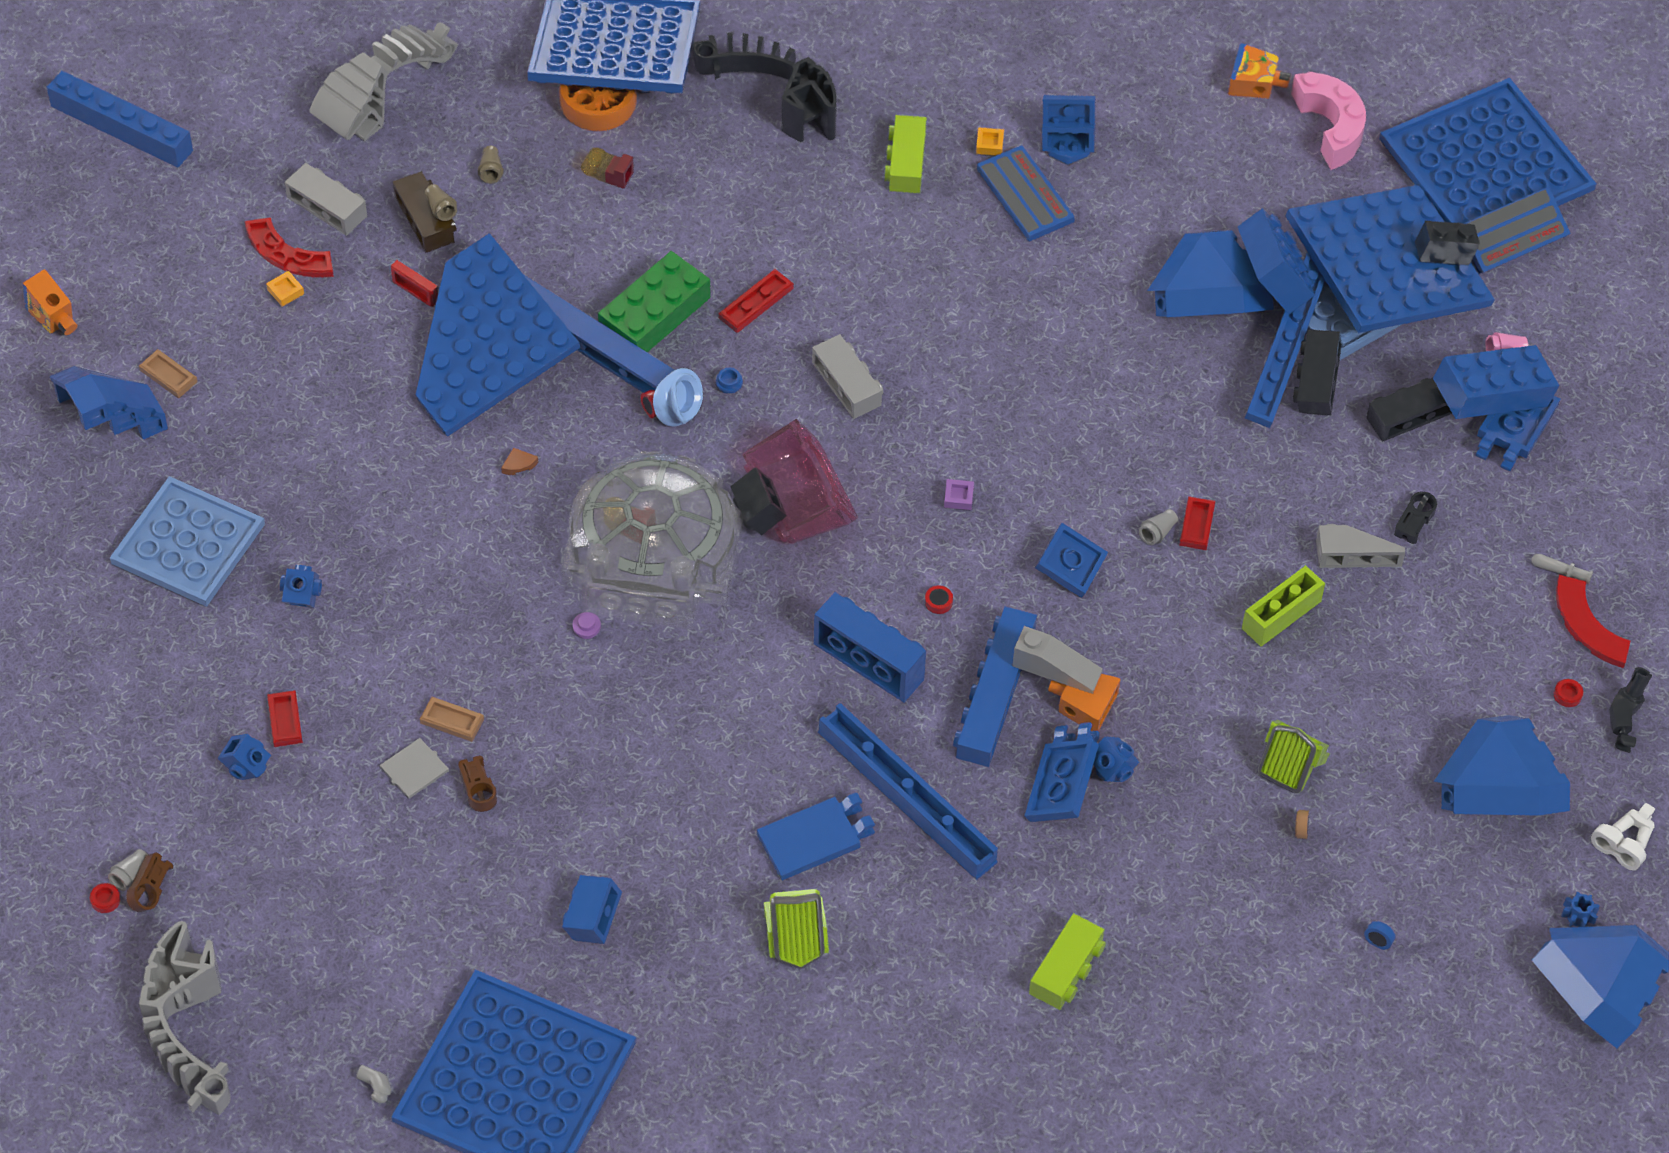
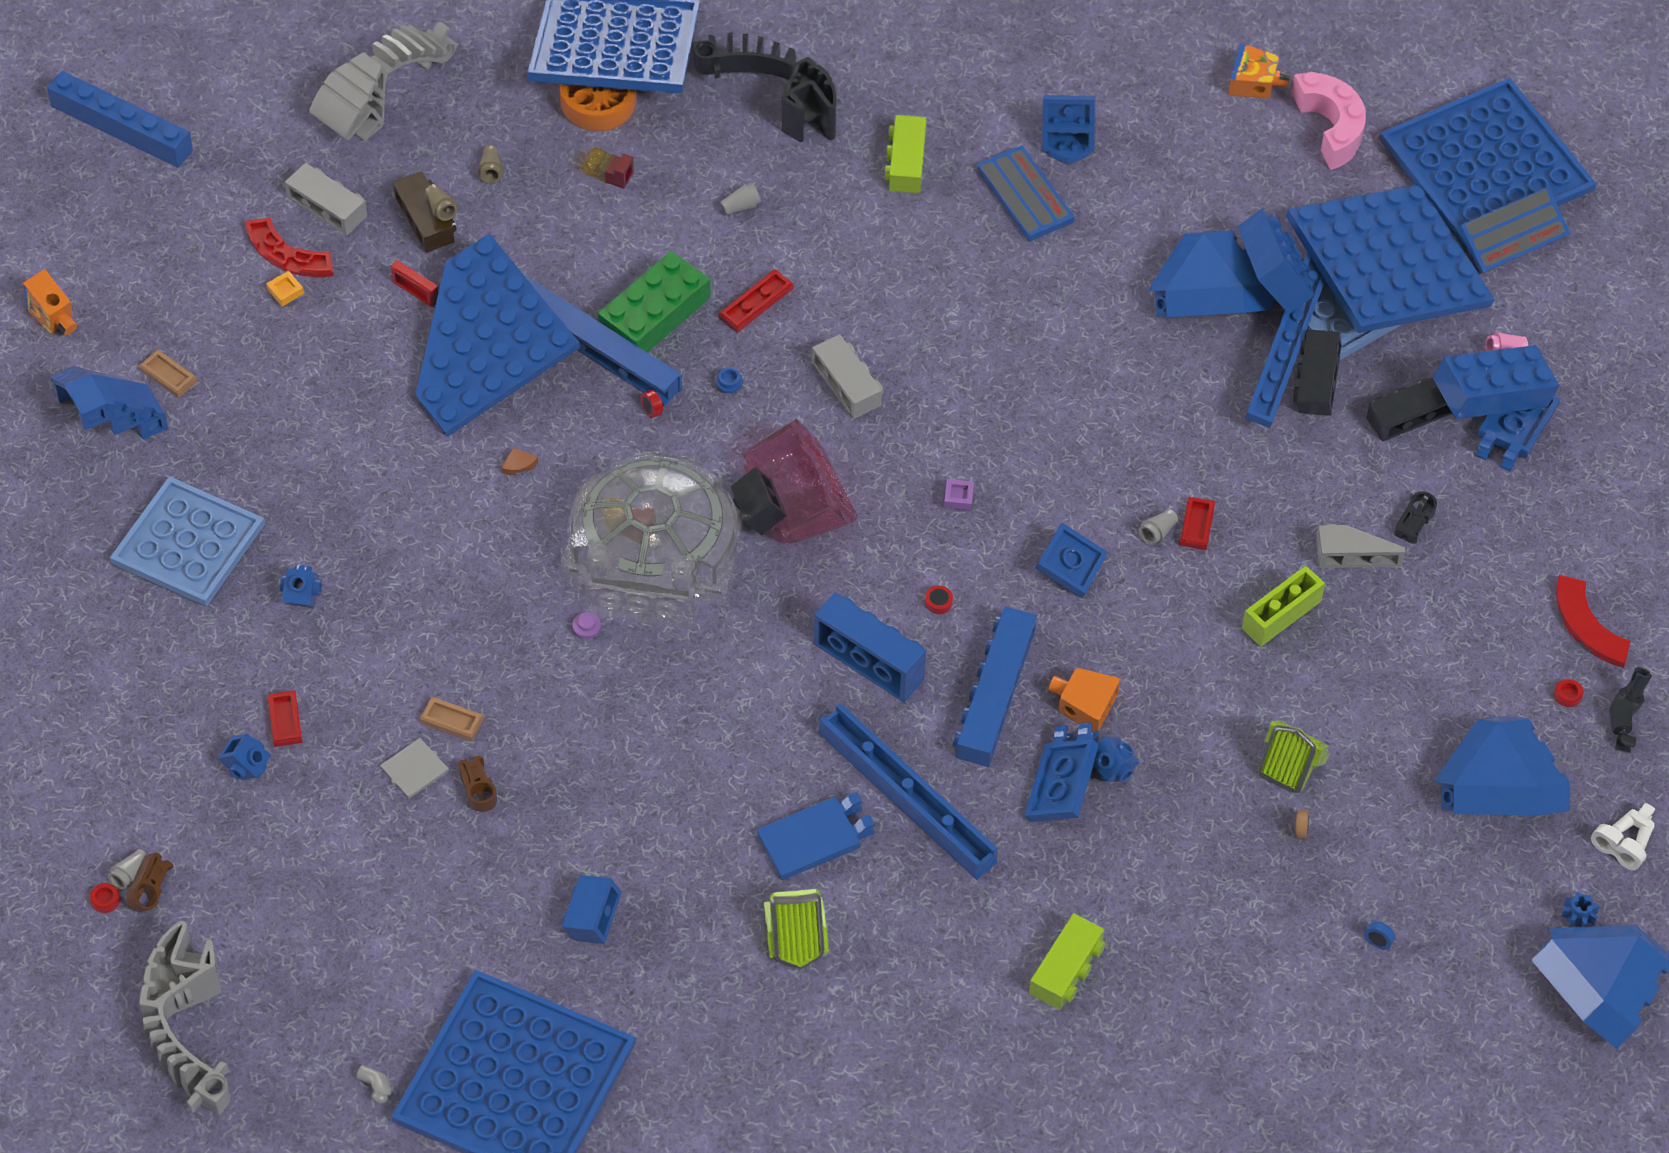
(678, 397): light blue piece -> none
(742, 199): none -> light grey cone
(989, 141): light orange plate -> none
(1054, 660): light grey slope -> none
(1447, 242): black brick -> none
(1554, 565): light grey piece -> none

